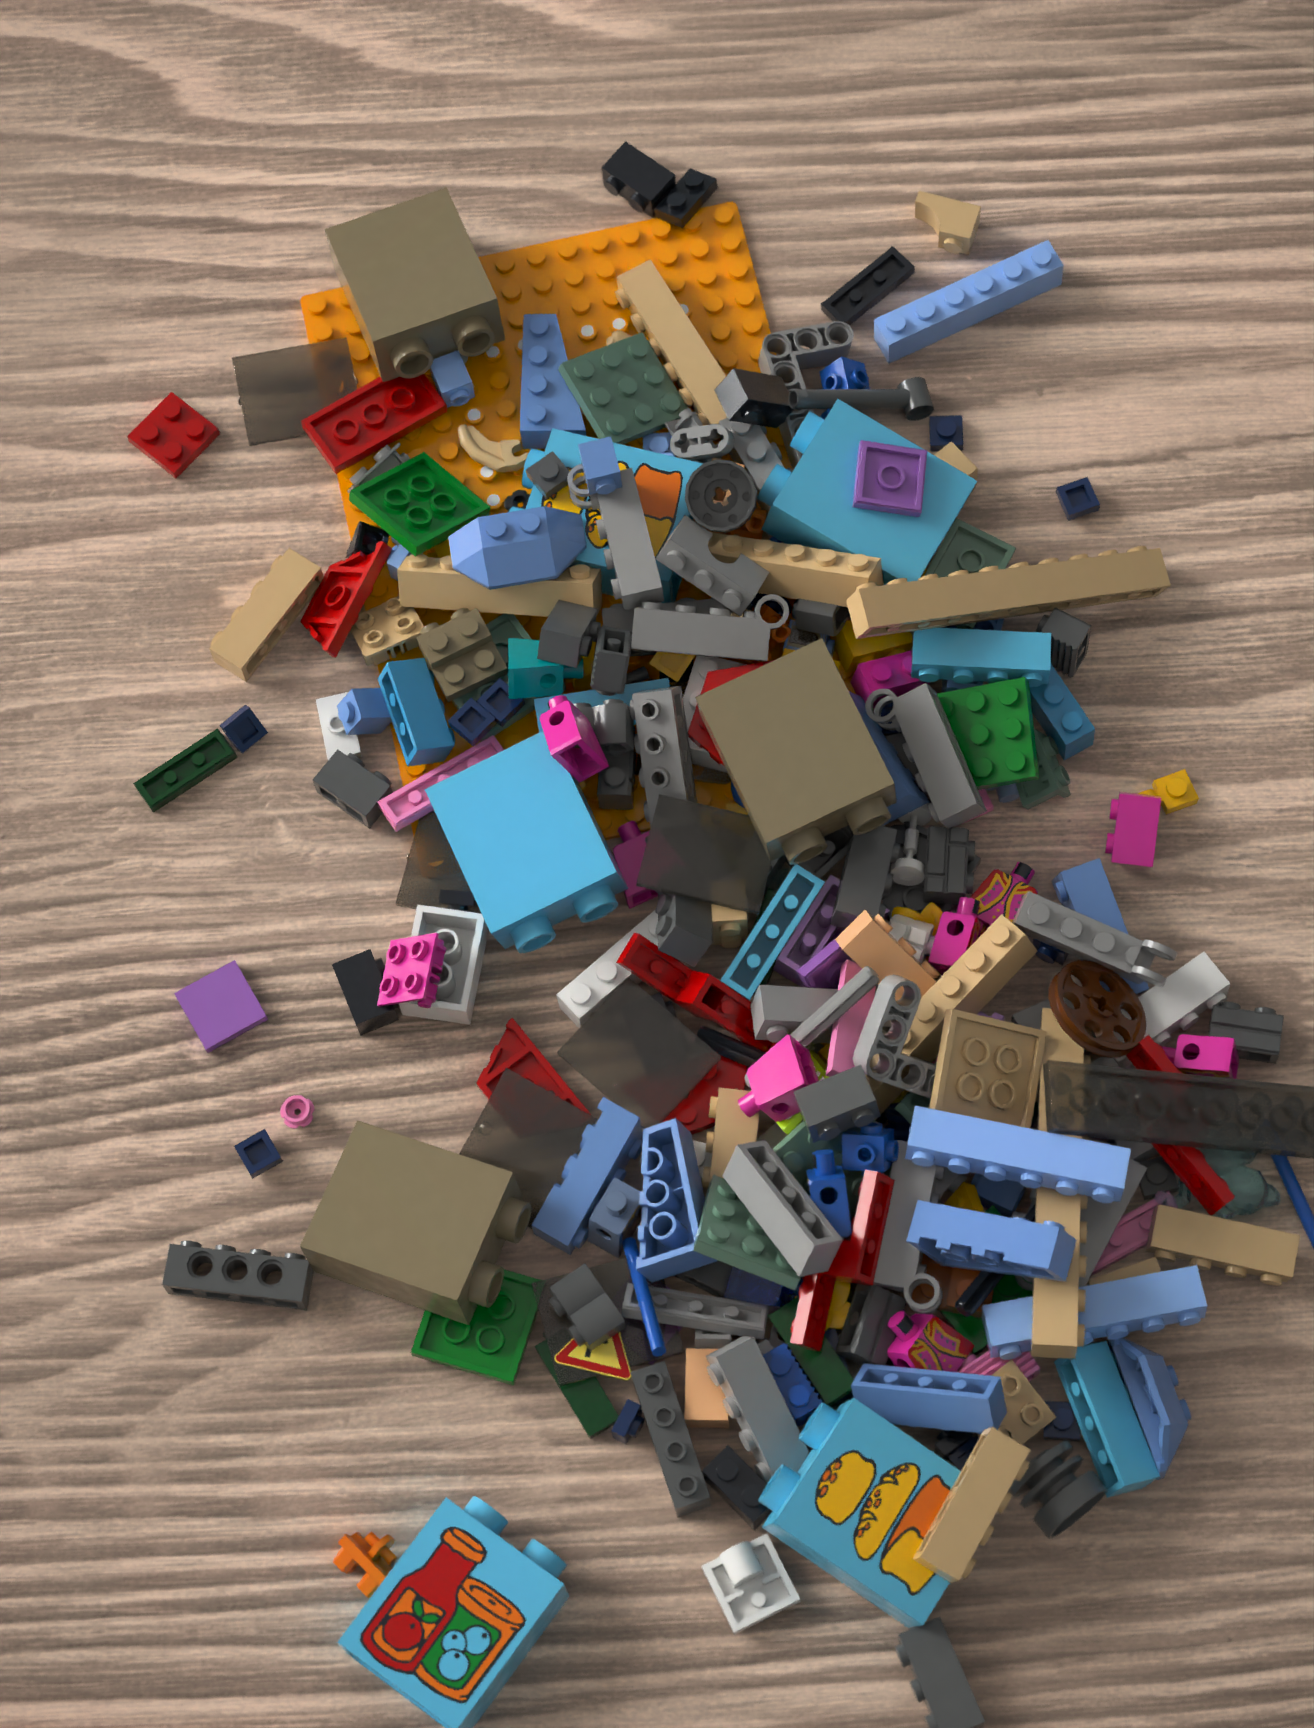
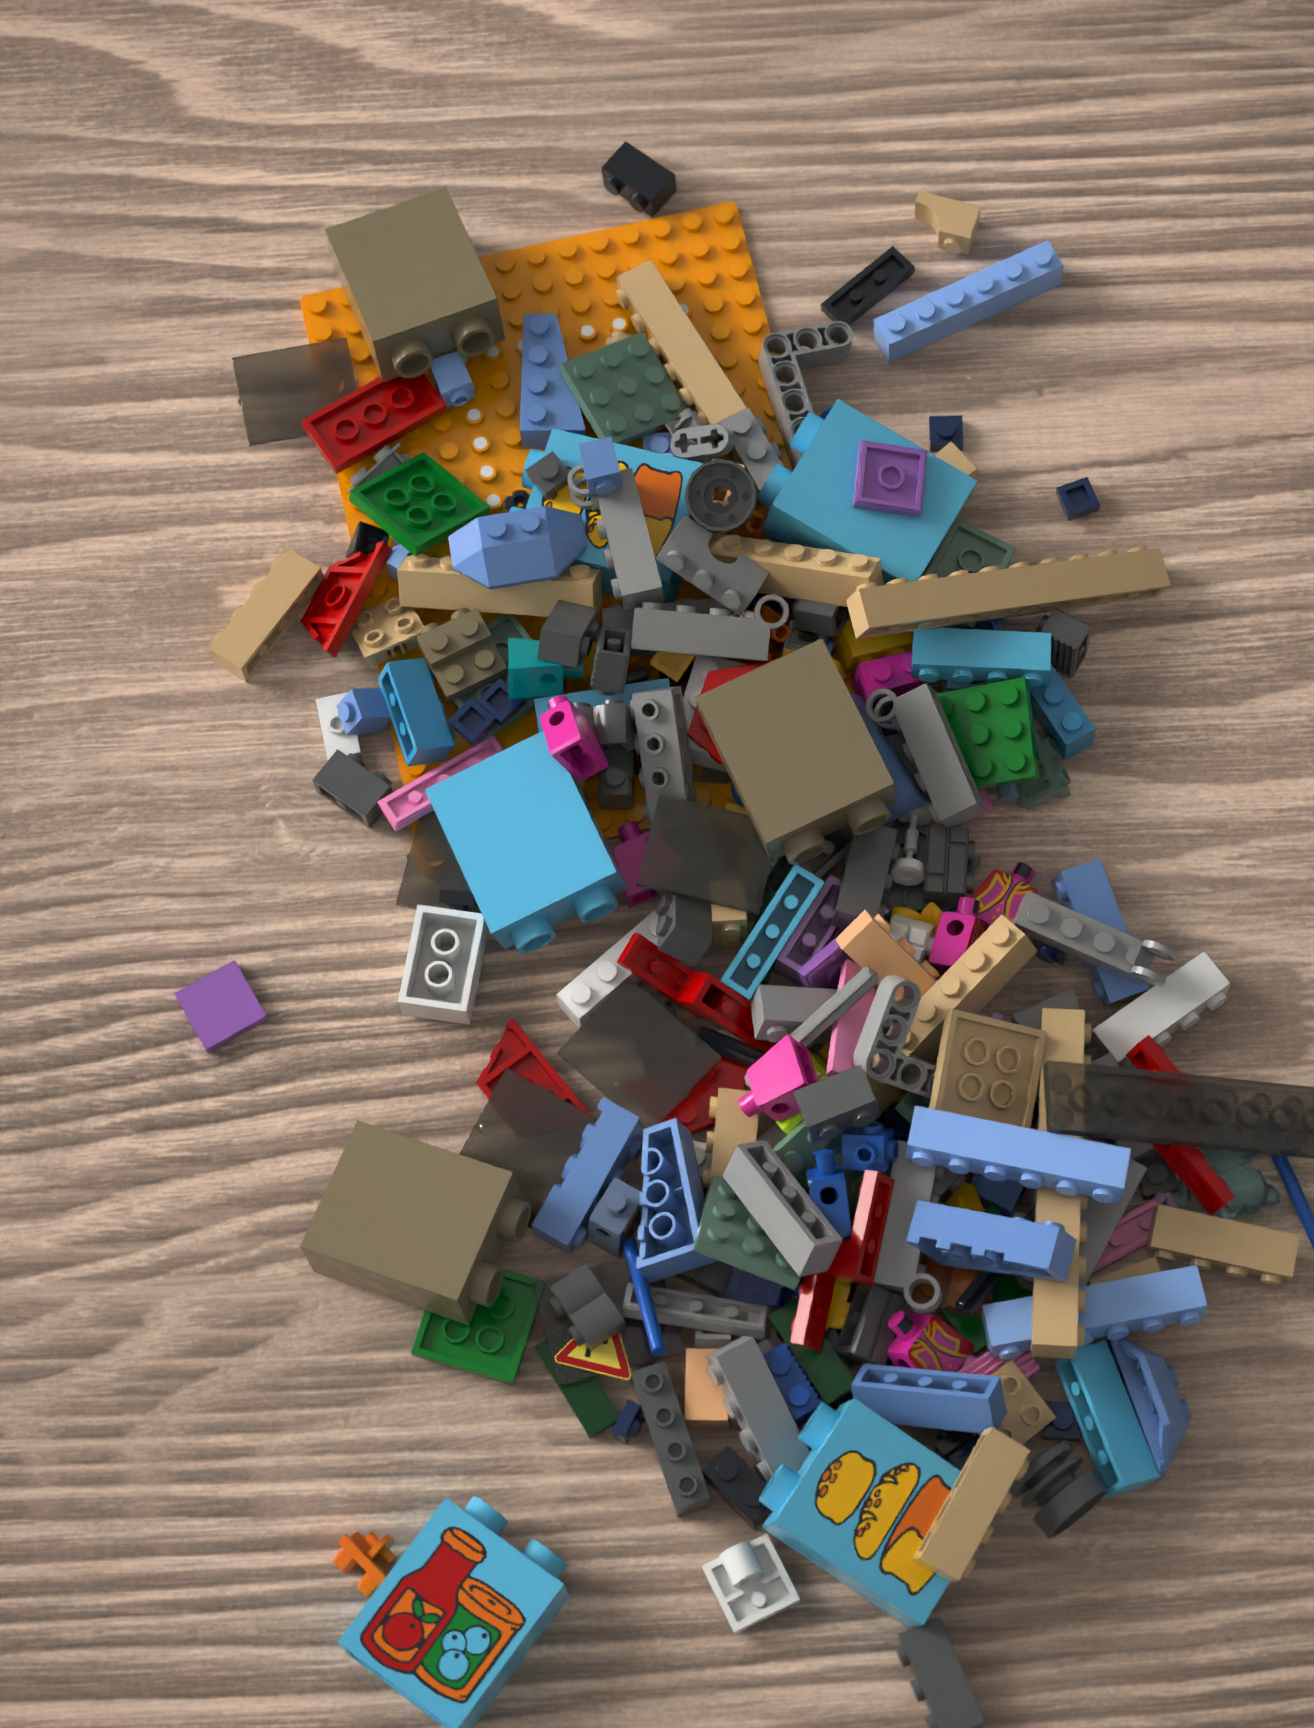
(173, 435): red plate -> none
(185, 770): dark green tile -> none
(243, 729): dark blue plate -> none
(258, 1153): dark blue plate -> none
(288, 1111): bright pink plate -> none
(289, 1292): dark grey brick -> none
(360, 983): black brick -> none
(410, 970): dark pink hinge -> none
(490, 453): tan piece -> none
(686, 198): black plate -> none
(754, 398): black brick -> none
(844, 374): blue brick -> none
(911, 396): dark grey piece -> none
(1097, 1009): reddish brown wedge -> none
(1134, 829): dark pink brick -> none
(1175, 791): yellow plate -> none
(1205, 1056): dark pink torso -> none
(1255, 1032): dark grey brick -> none

